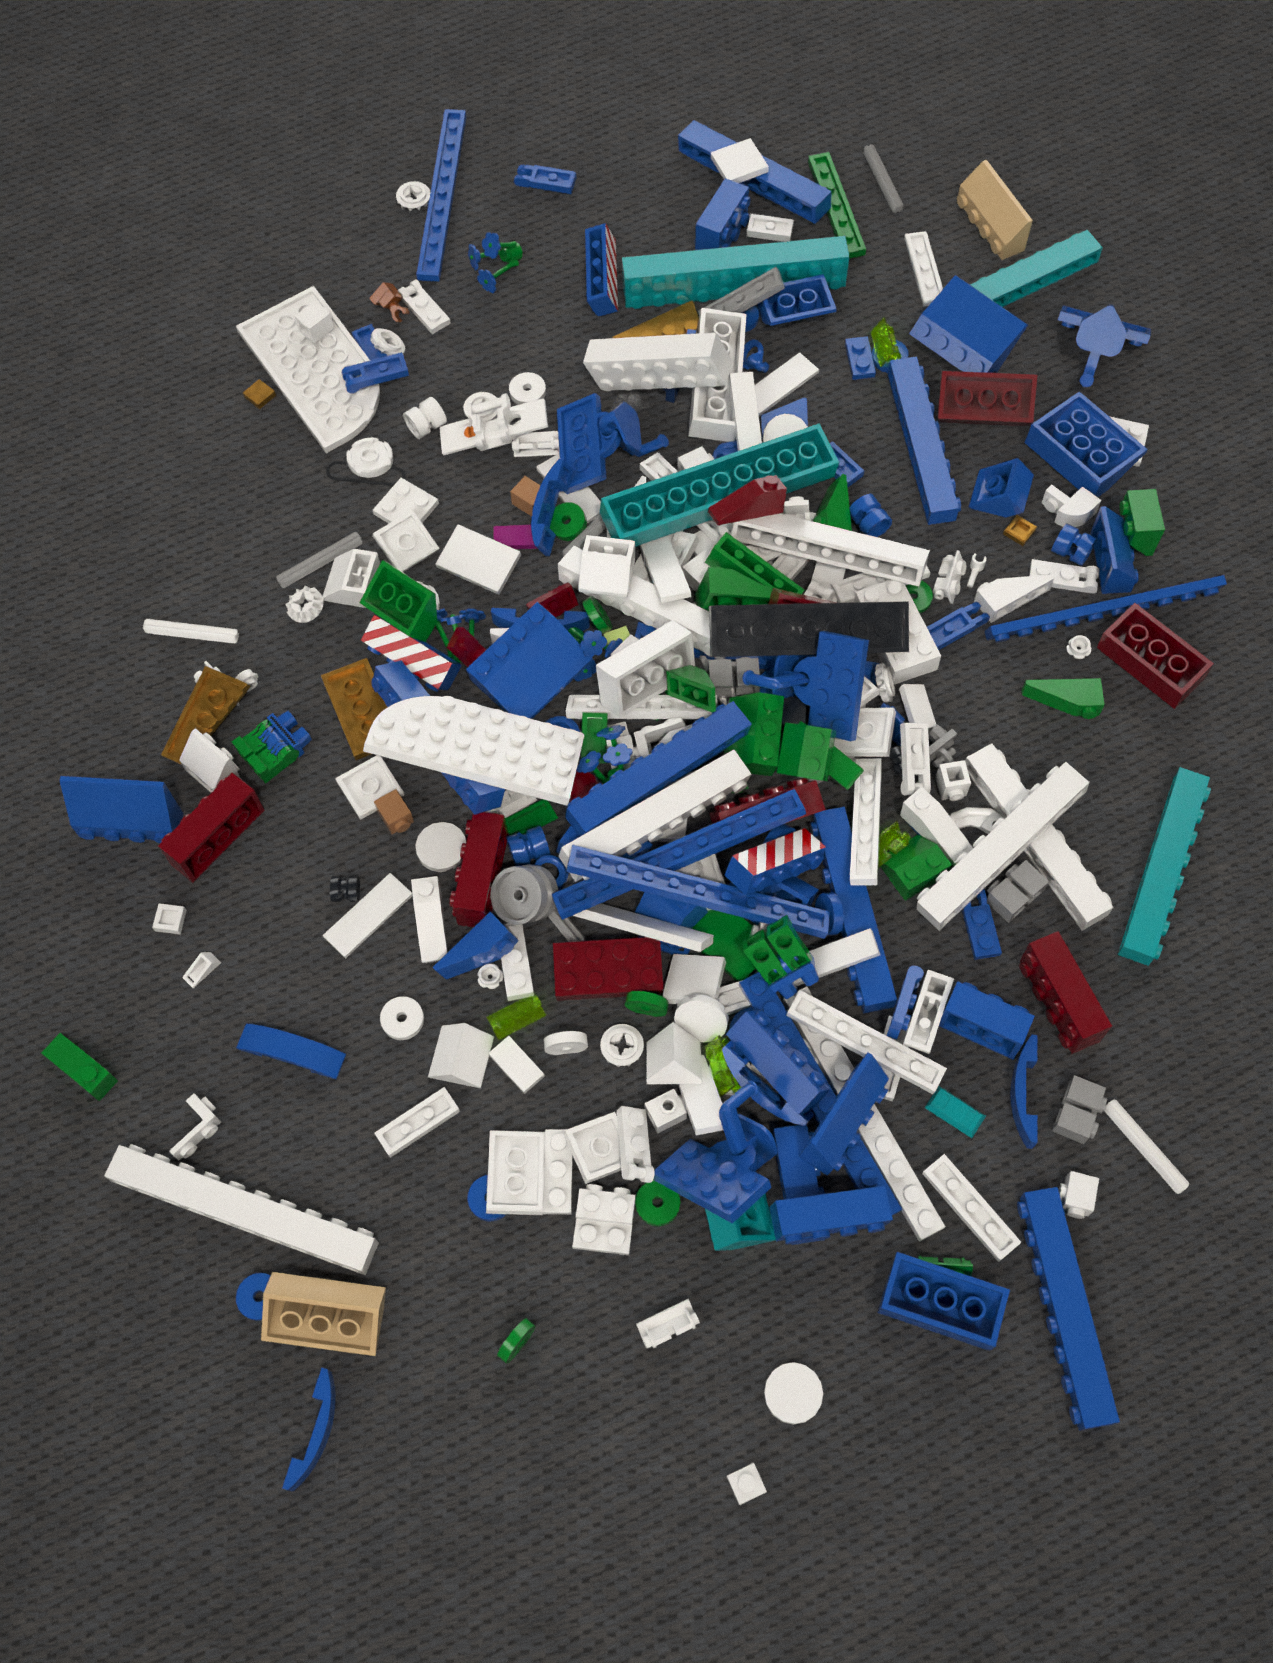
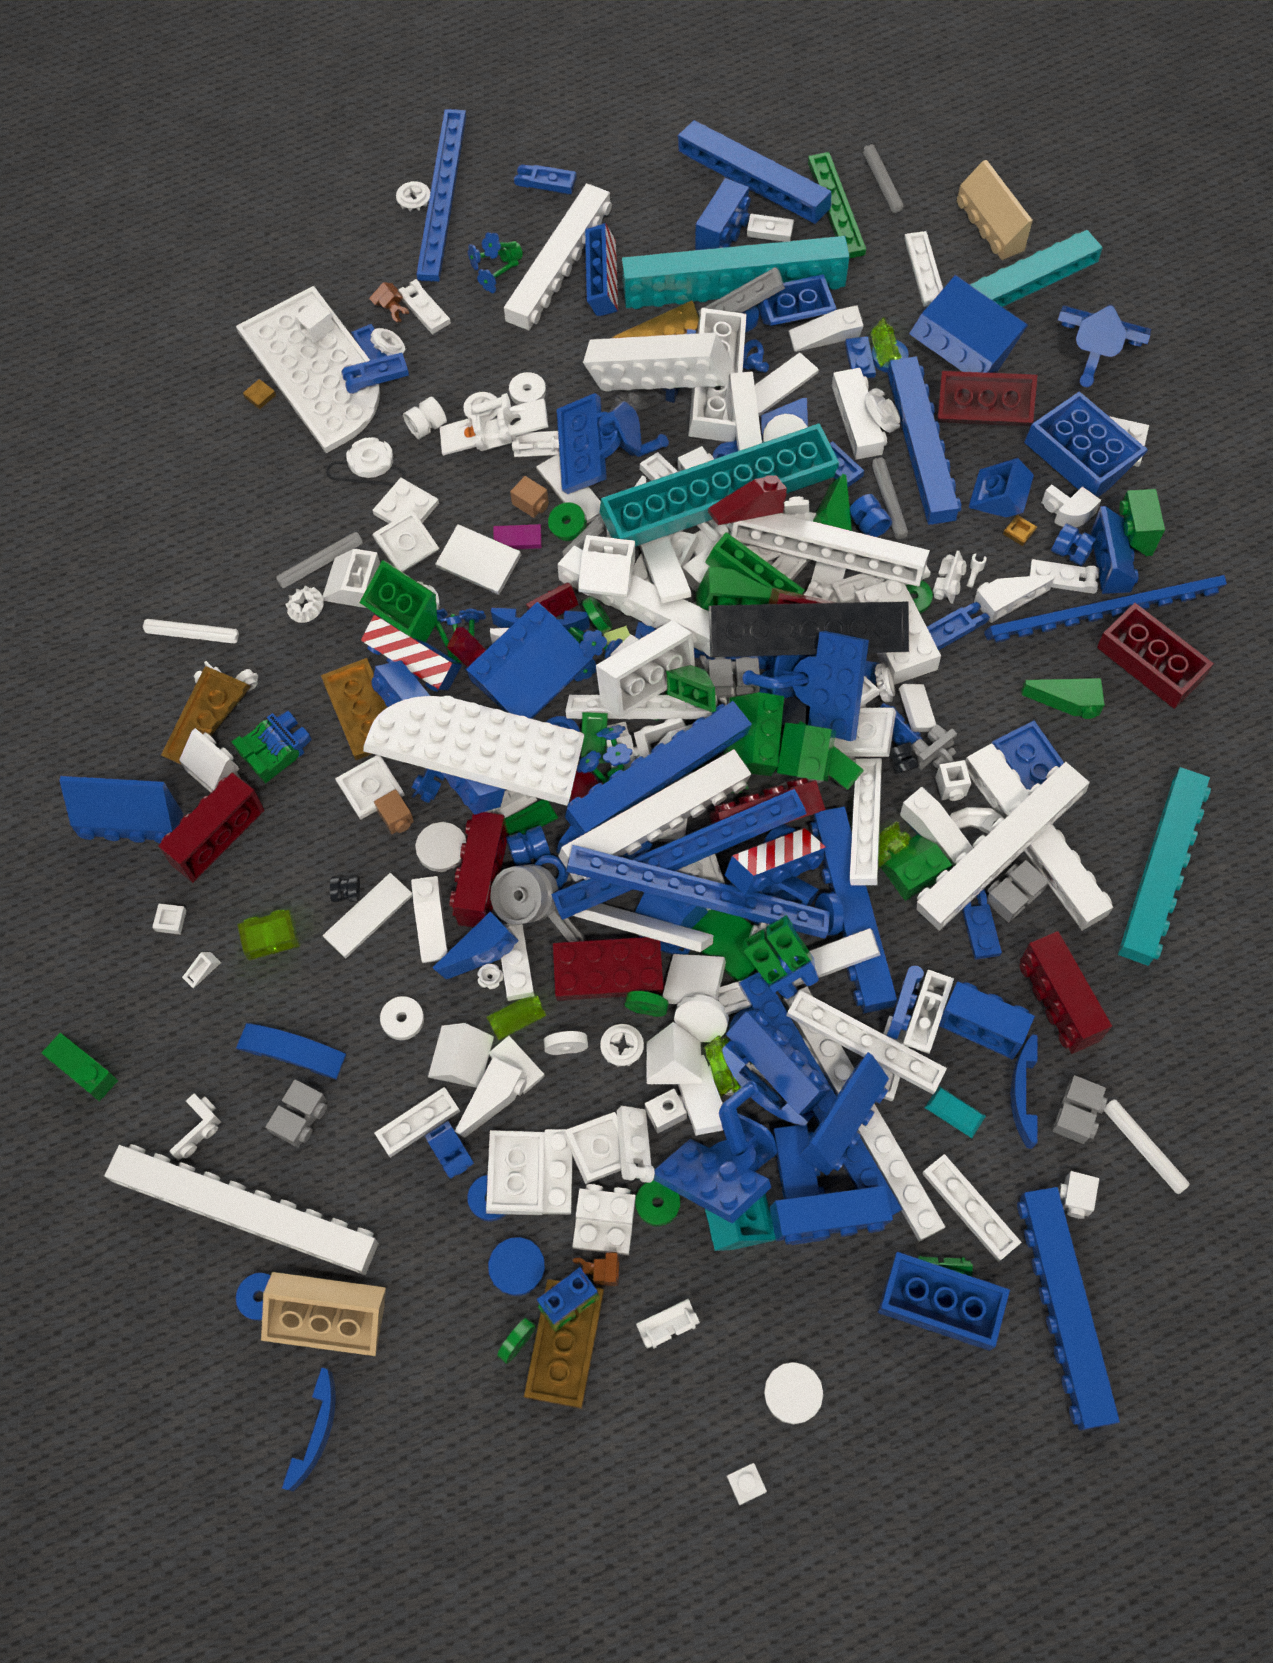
(268, 934): none -> clear neon green brick
(291, 1126): none -> light grey piece
(426, 785): none -> blue hinge
(449, 1149): none -> blue brick
(495, 1091): none -> white slope
(516, 1266): none -> blue tile
(556, 480): blue slope -> none
(557, 258): none -> white brick
(563, 1357): none -> pearl gold plate
(569, 1294): none -> blue hips
(603, 1270): none -> dark orange piece
(739, 161): white tile -> none
(827, 329): none -> white slope
(861, 428): none -> white brick
(882, 410): none -> white tile
(889, 498): none -> light grey axle
(915, 757): white plate -> none
(1029, 754): none -> blue tile
(1083, 643): white plate -> none

